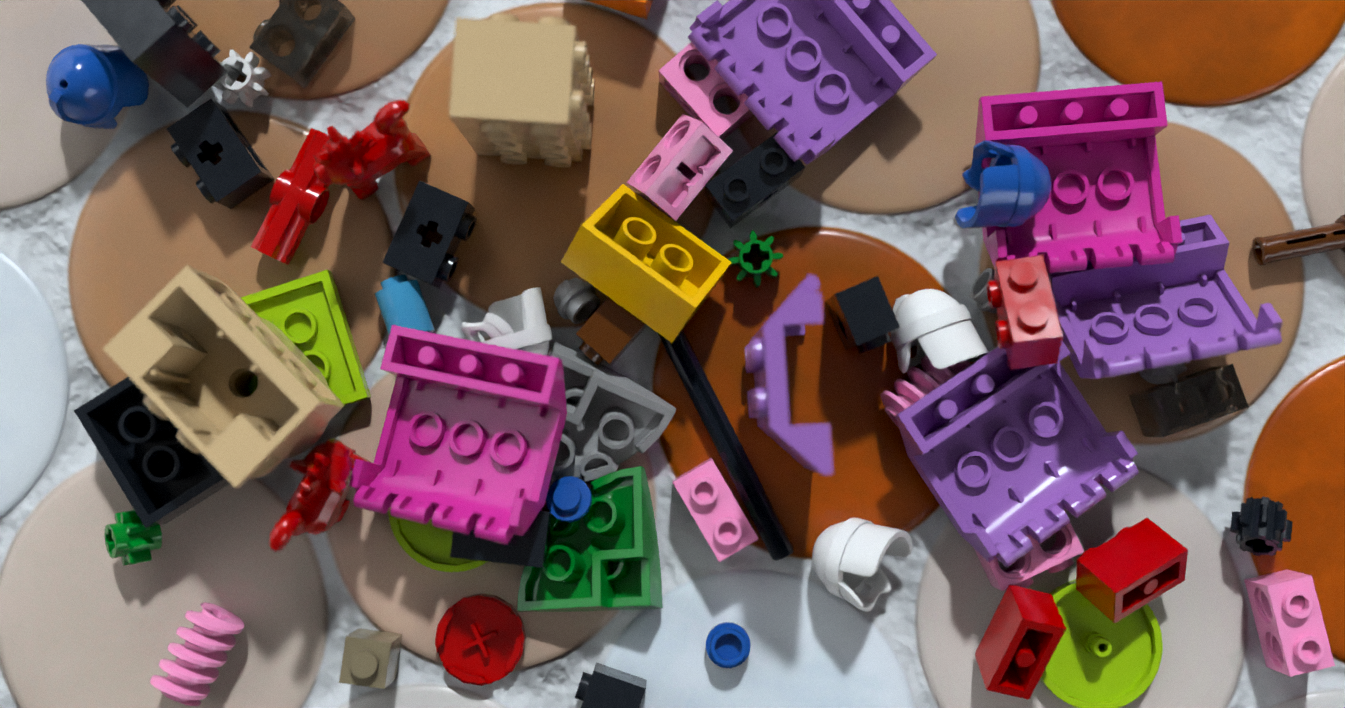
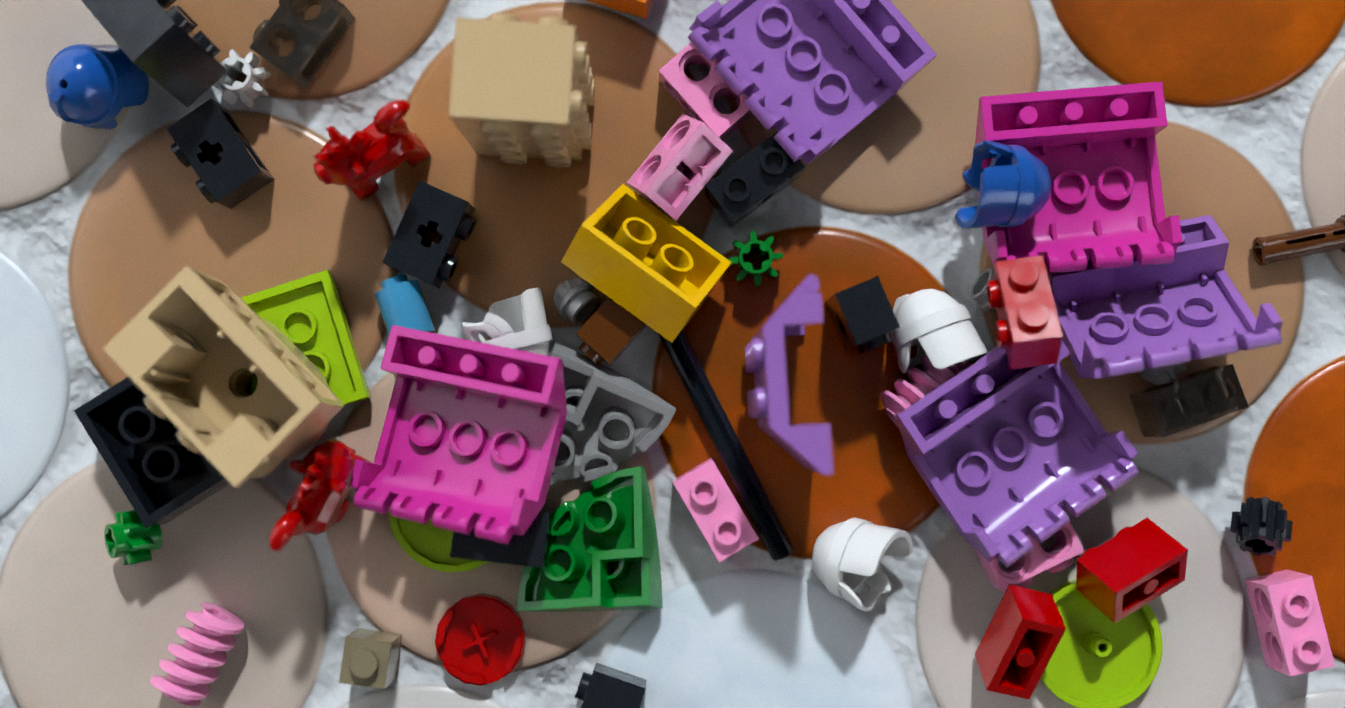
(296, 202): red piece -> none
(569, 499): blue plate -> none
(728, 645): blue plate -> none

